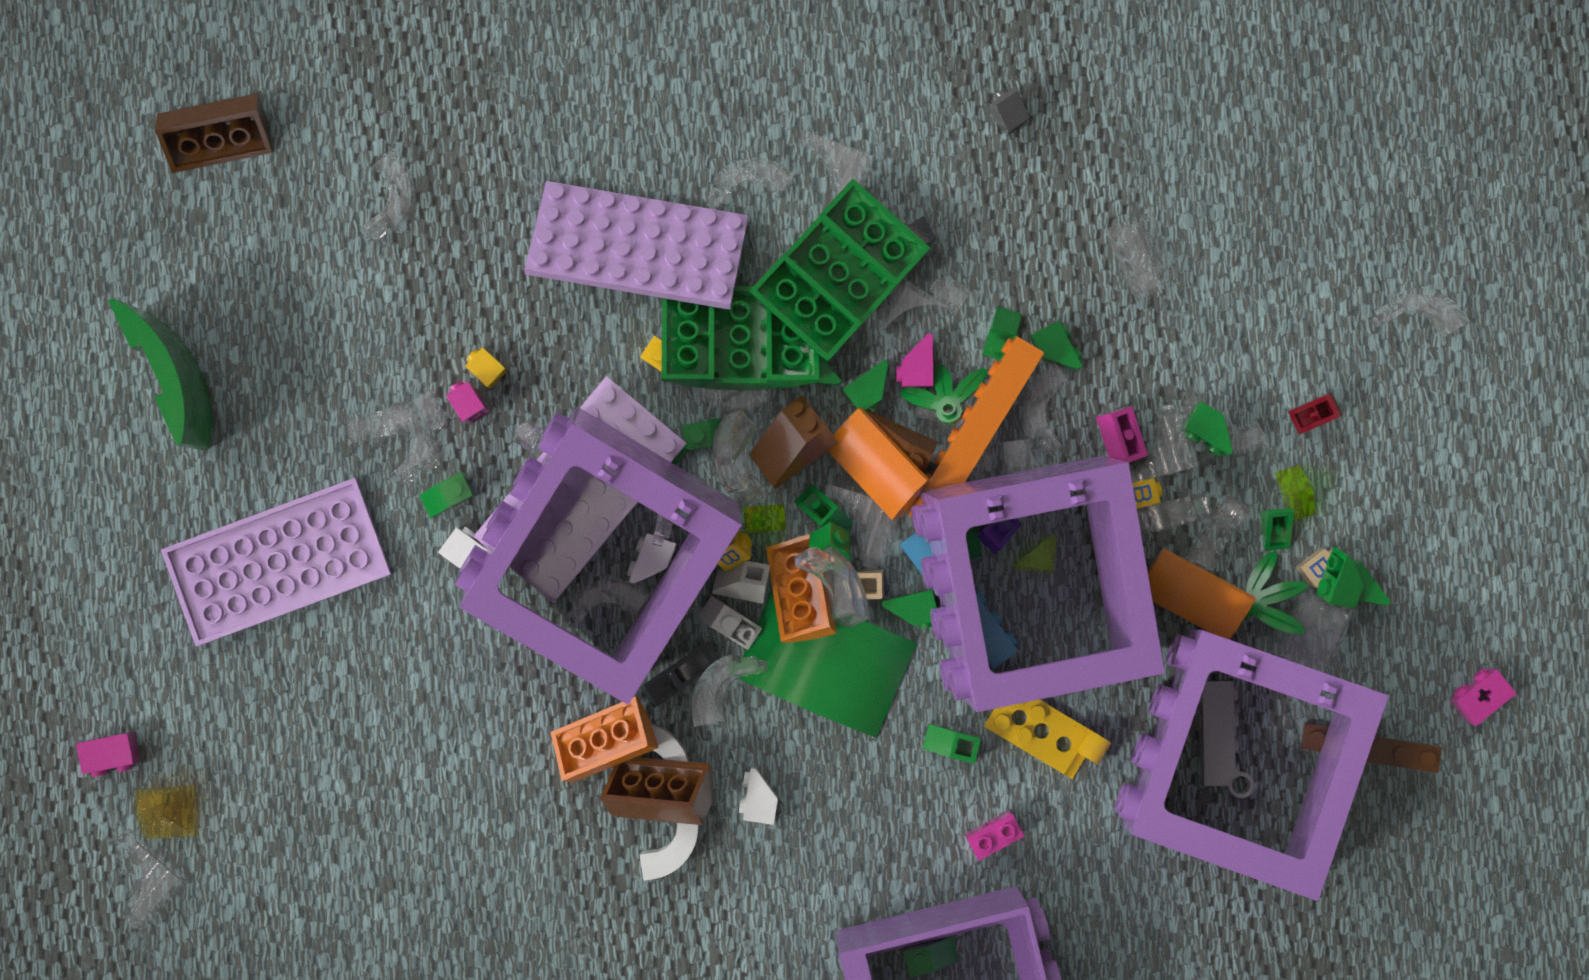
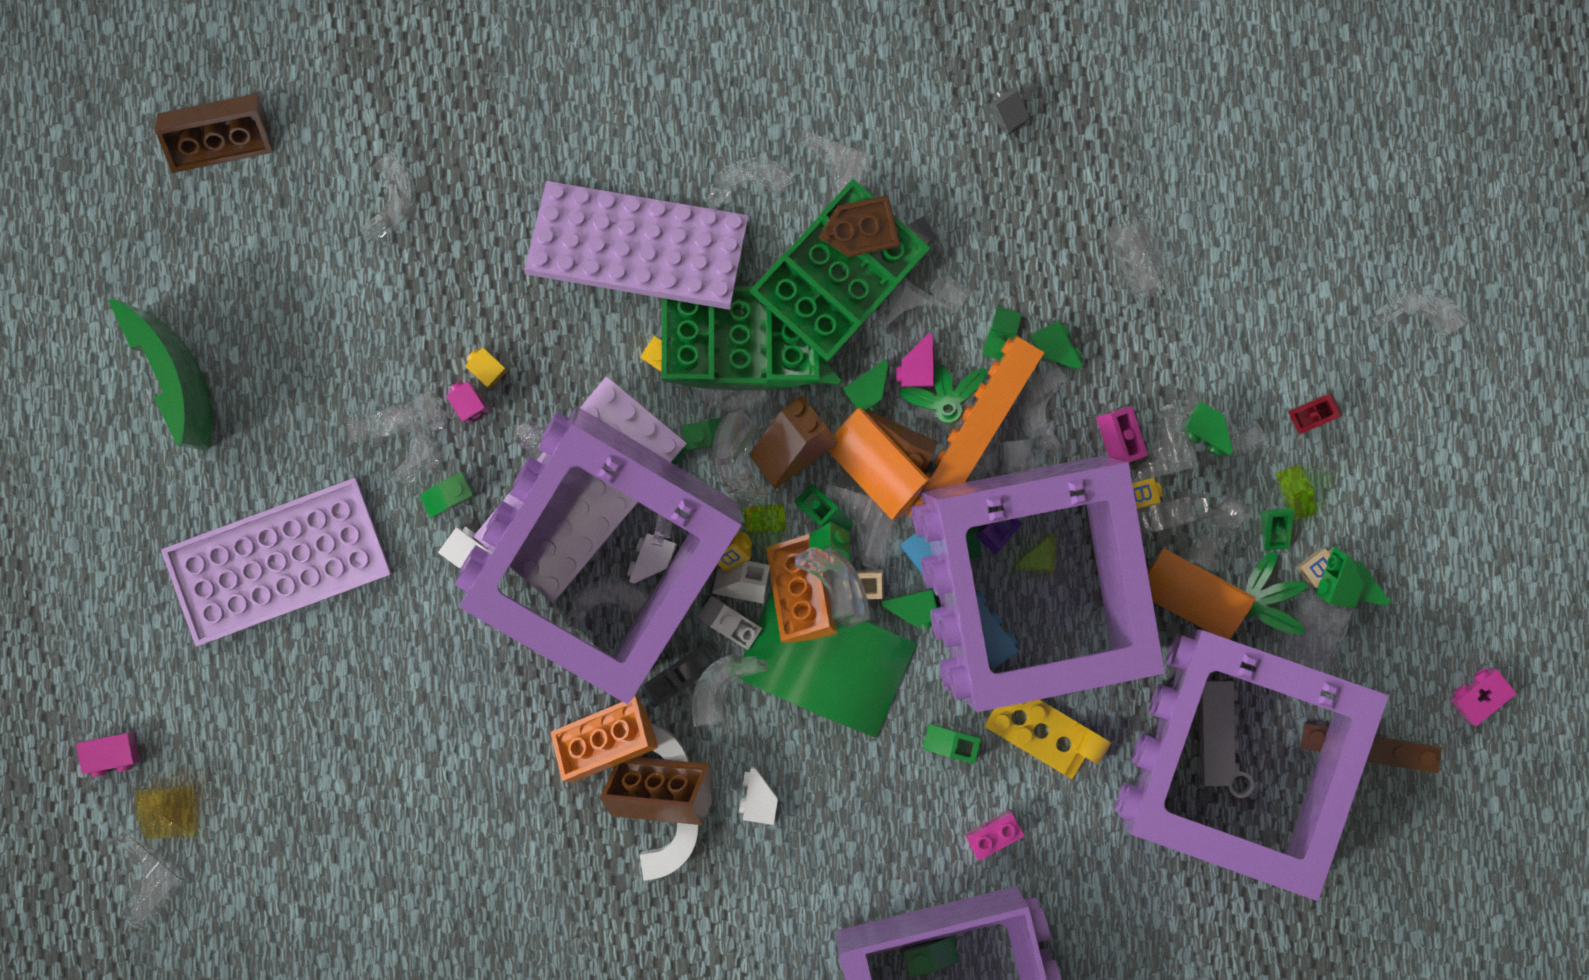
(862, 227): none -> reddish brown tile

